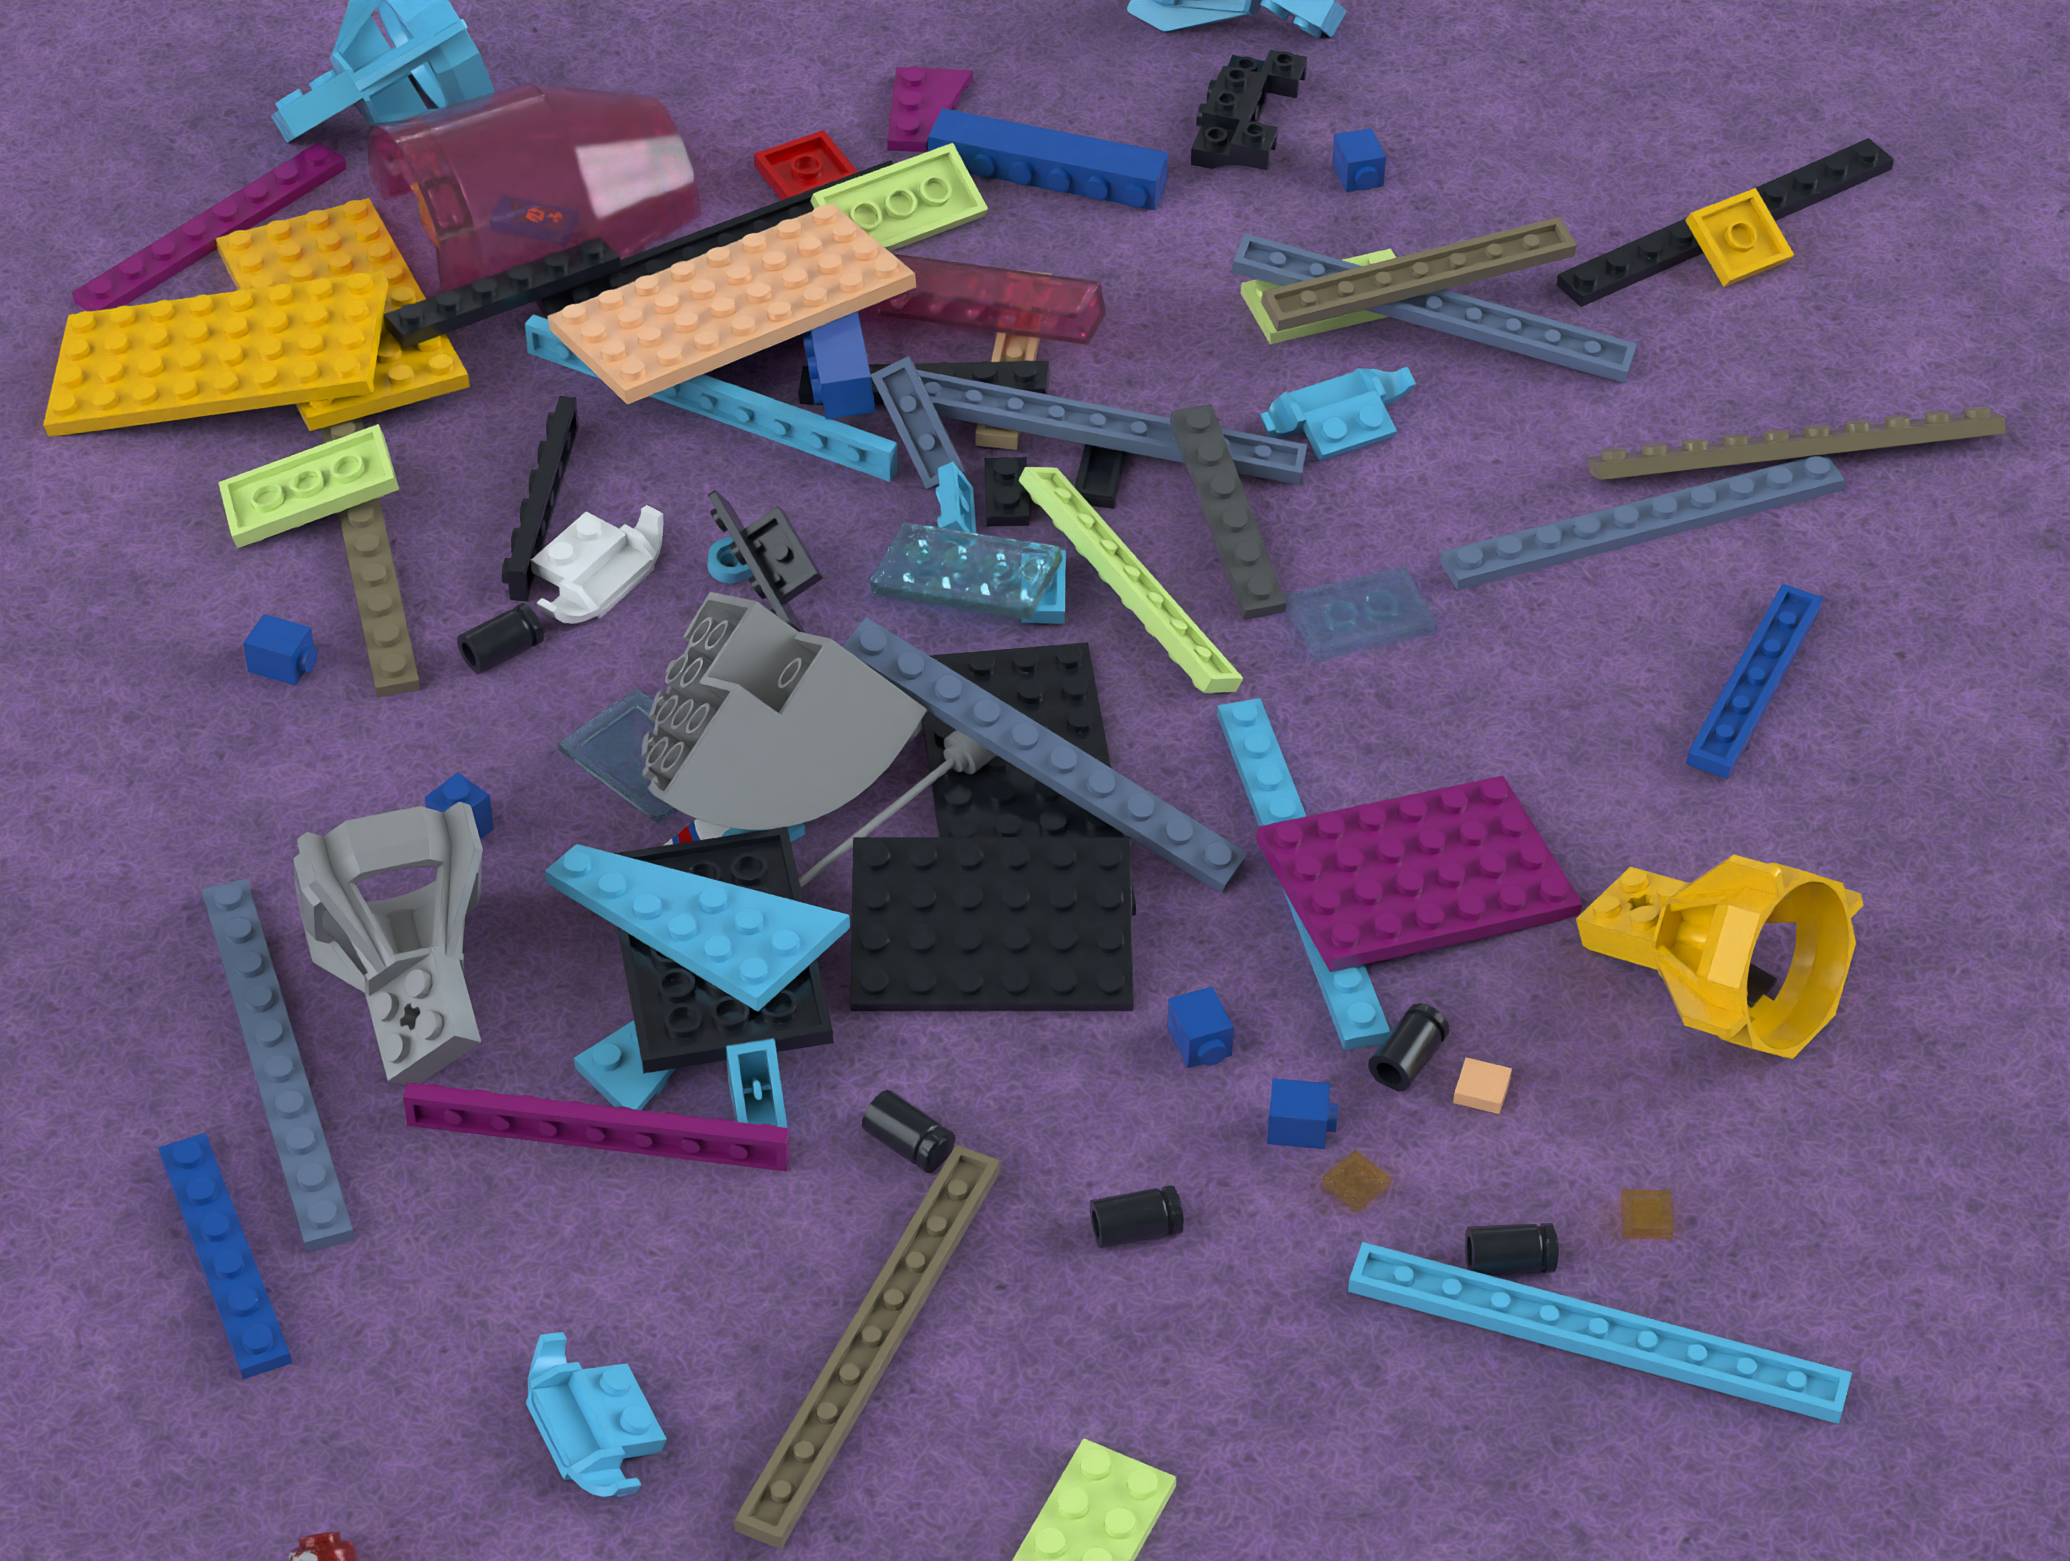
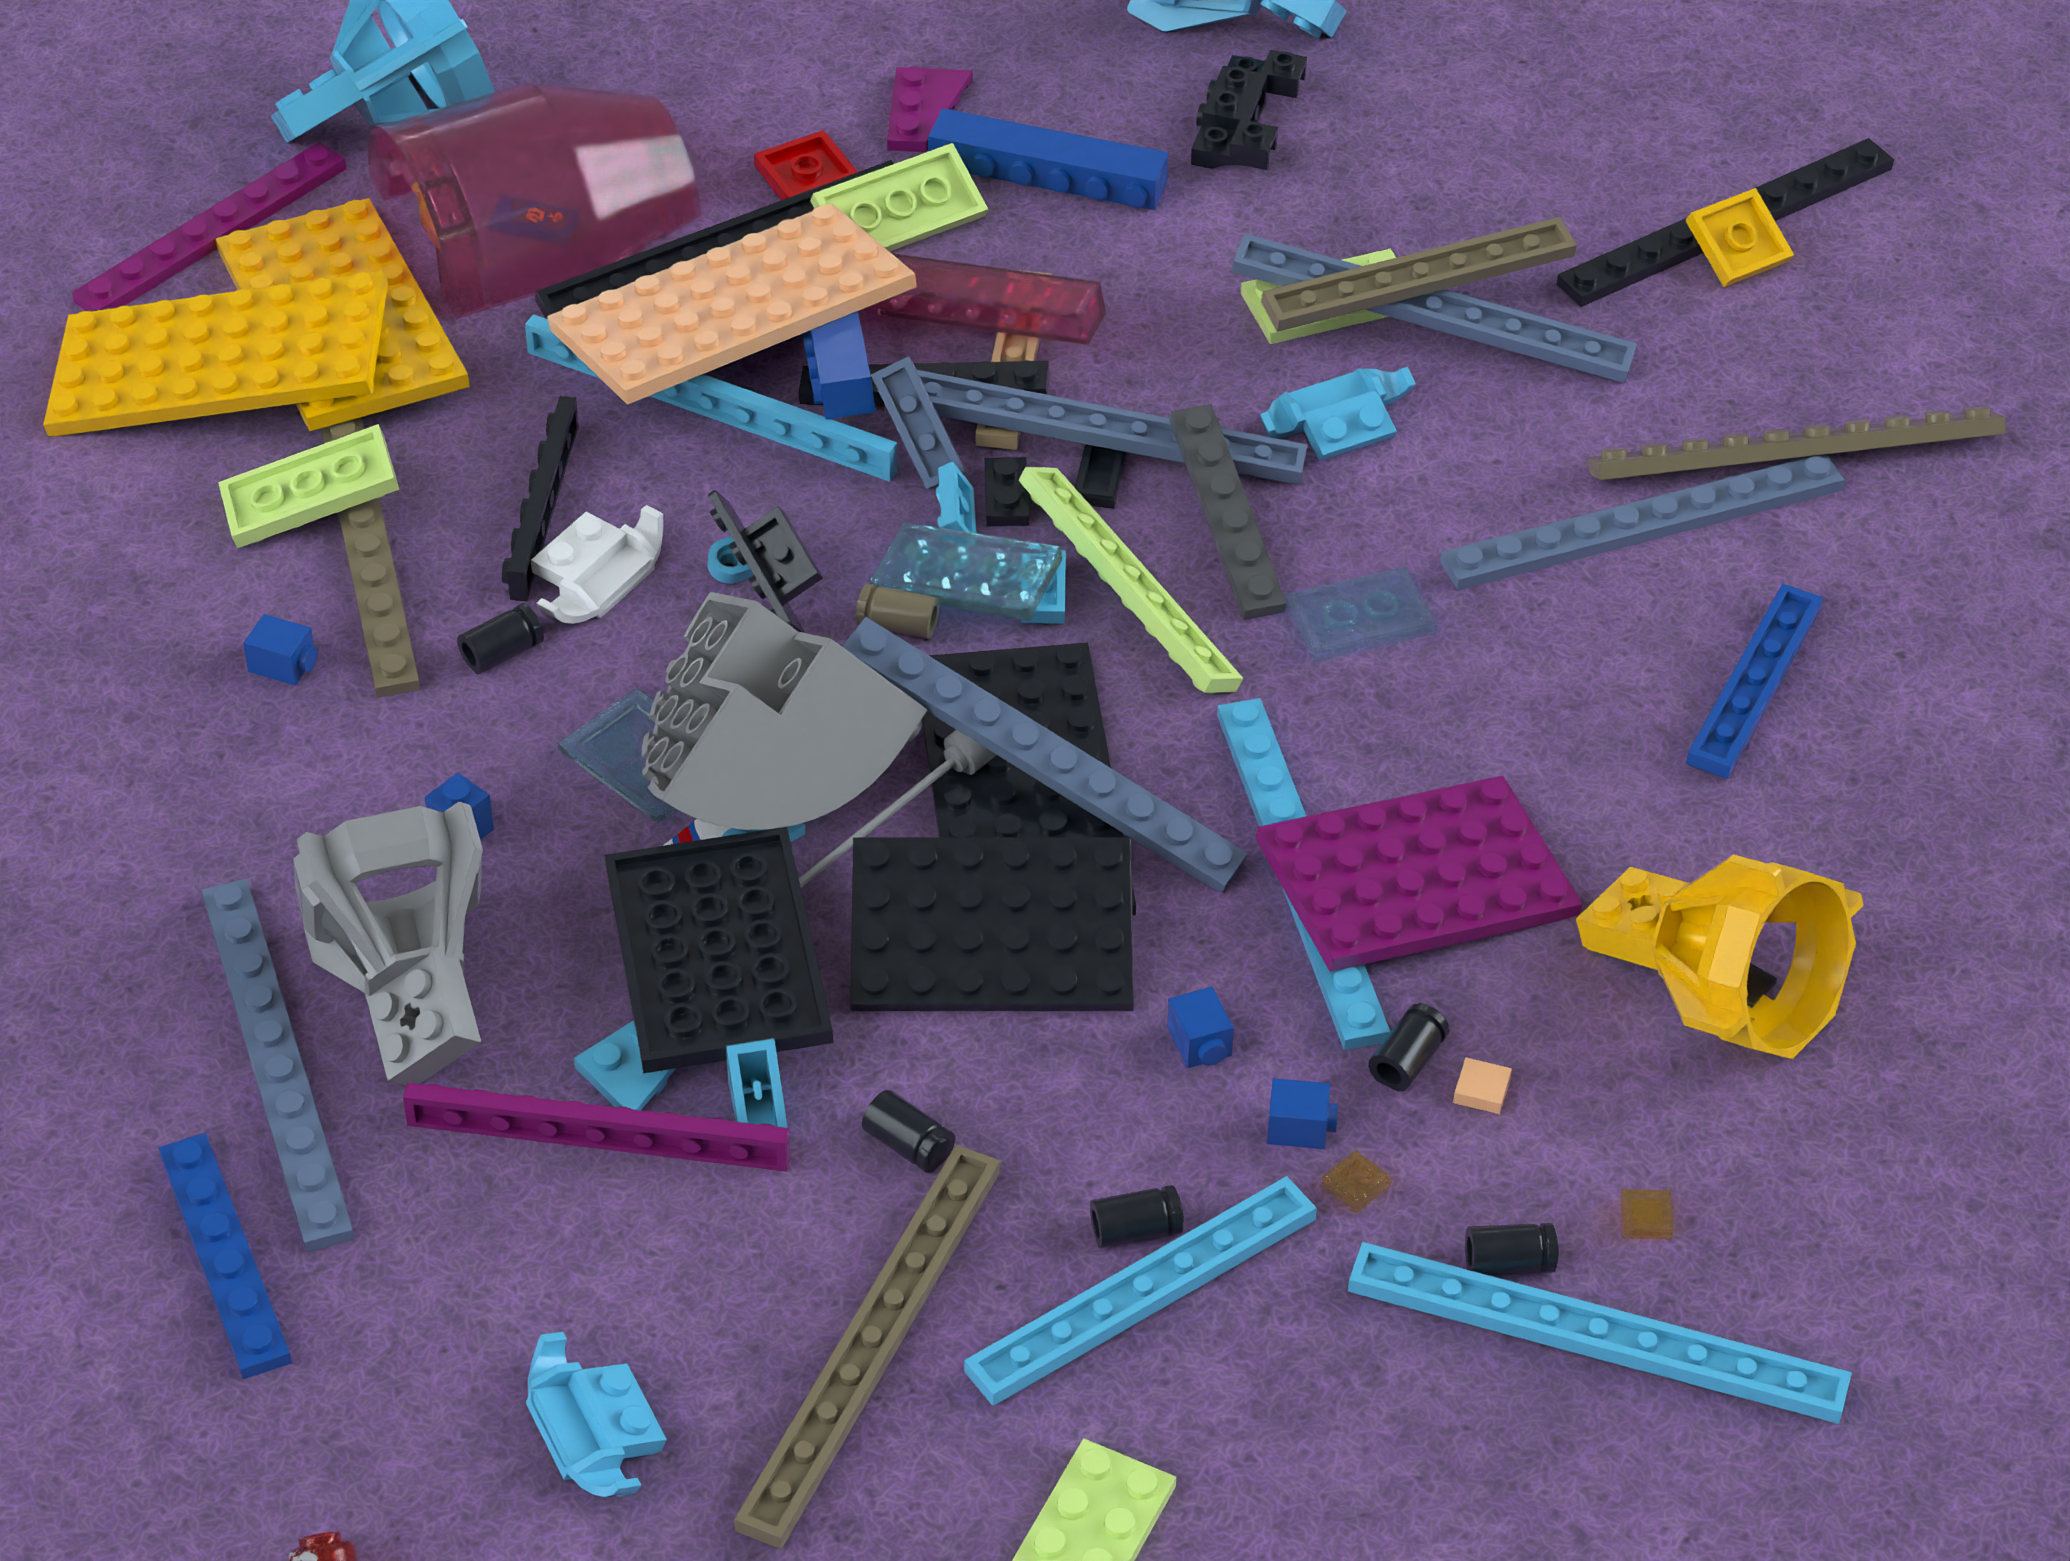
(501, 292): black plate -> none
(720, 931): medium azure wing -> none
(898, 610): none -> dark tan piece
(1139, 1291): none -> medium azure plate
(1358, 160): blue brick -> none

